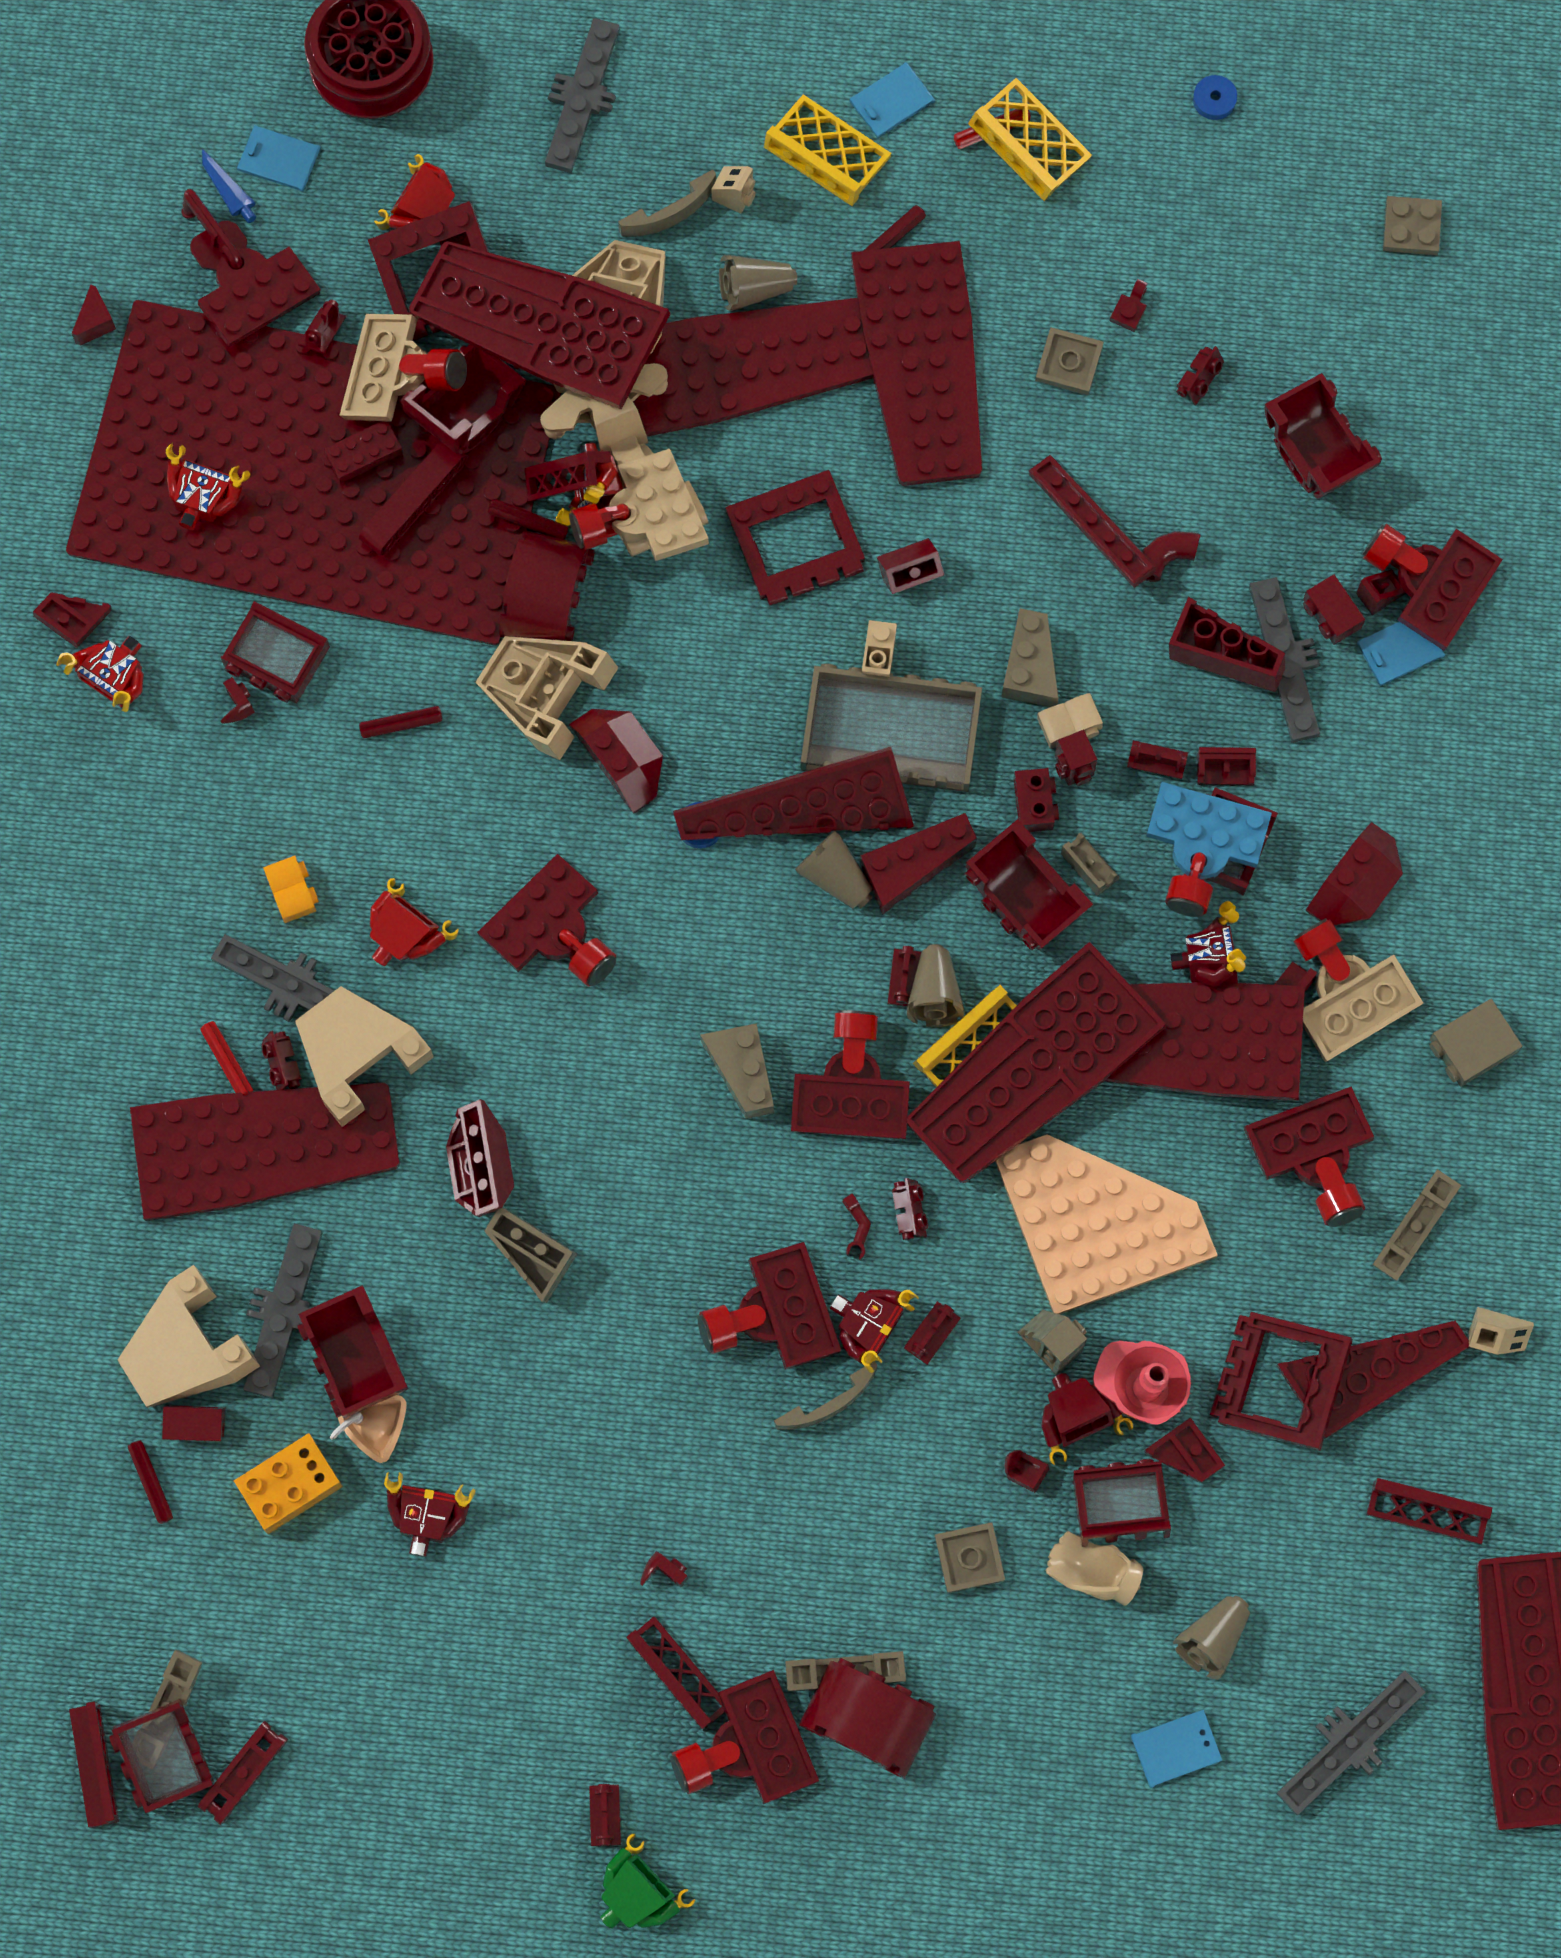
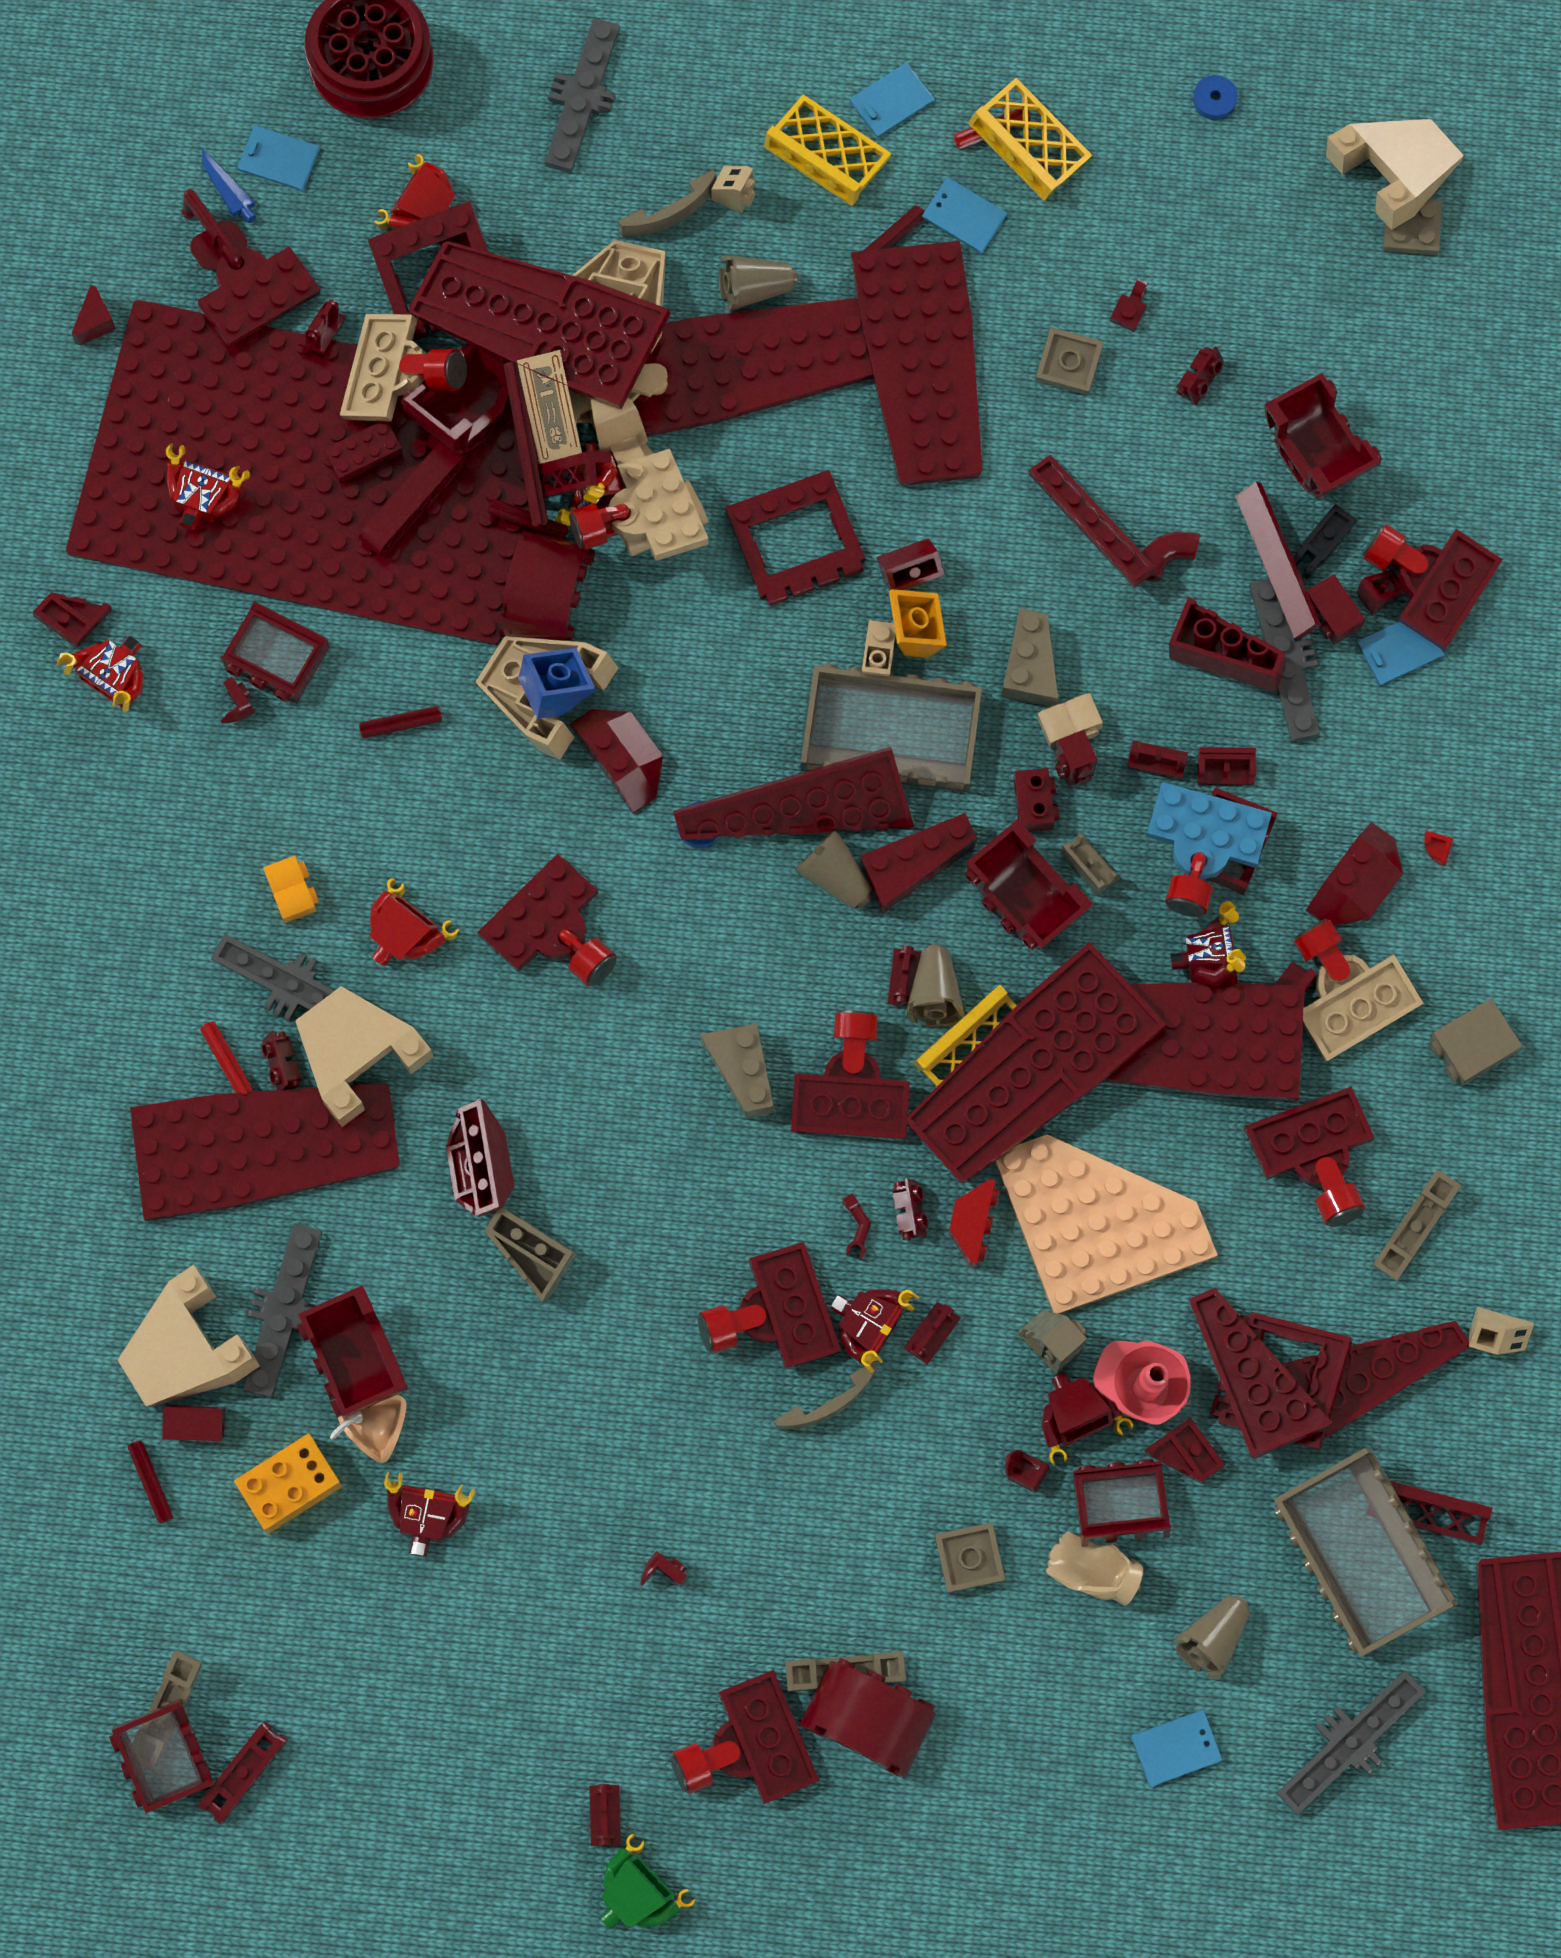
(94, 1765): dark red fence -> none
(526, 446): none -> dark red axle
(549, 407): none -> sticker
(555, 681): none -> blue slope
(669, 1680): dark red fence -> none
(917, 622): none -> light orange slope
(964, 215): none -> dark azure container
(971, 1221): none -> red slope
(1262, 1393): none -> dark red wing
(1278, 560): none -> tile
(1325, 538): none -> black hinge
(1364, 1552): none -> clear window
(1407, 153): none -> tan wedge
(1437, 846): none -> red tile

